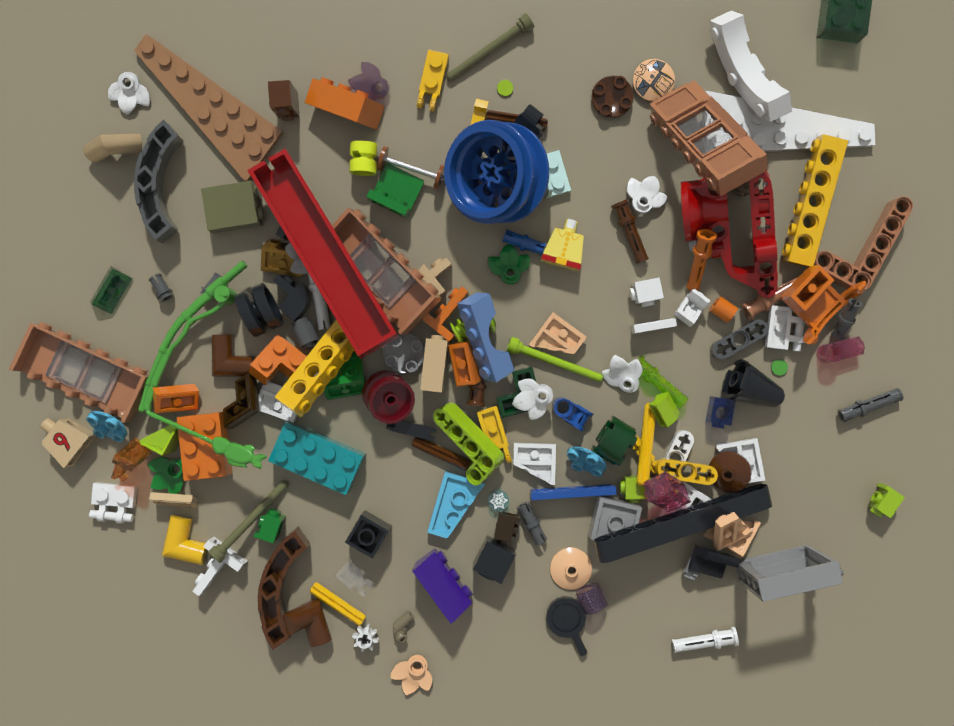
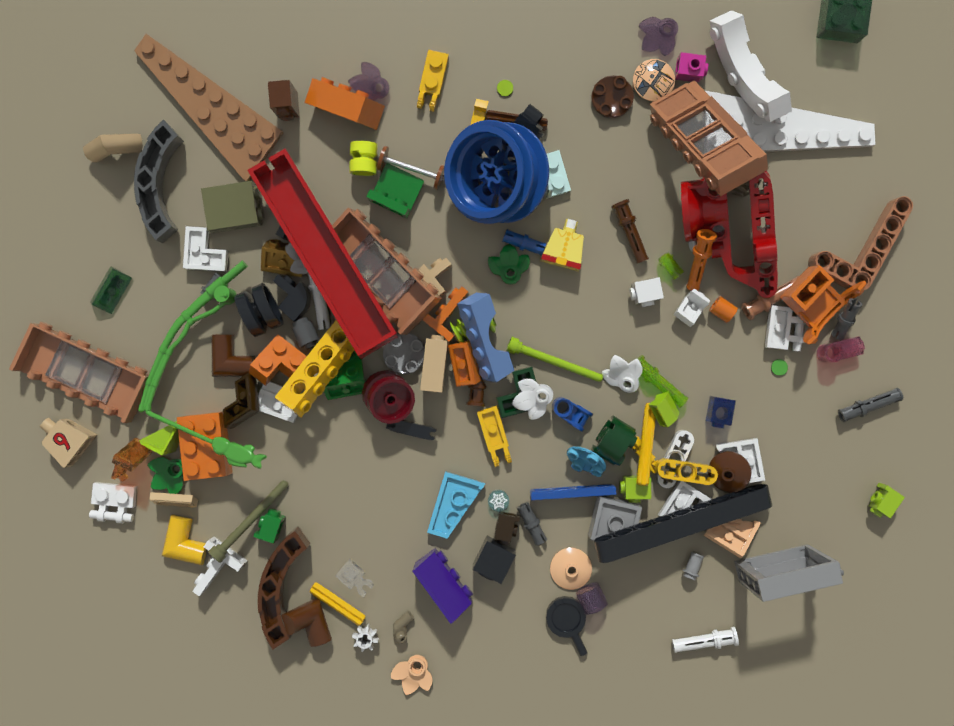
(106, 426): medium azure dish -> none
(128, 96): white plate -> none
(161, 288): dark grey pin -> none
(175, 398): orange slope -> none
(197, 254): none -> white plate
(317, 457): teal brick -> none
(368, 534): black head -> none
(441, 453): reddish brown axle -> none
(471, 441): lime beam -> none
(523, 24): olive piece -> none
(536, 459): white wing -> none
(558, 336): light nougat wing -> none
(646, 191): white plate -> none
(655, 35): none -> clear purple plate
(661, 324): white tile -> none
(666, 492): clear pink brick -> none
(670, 265): none -> clear neon green pin
(691, 67): none -> dark pink brick
(711, 561): black panel -> none
(729, 530): light nougat wing -> none
(751, 386): black cone -> none
(755, 337): dark grey beam -> none
(835, 150): yellow brick -> none

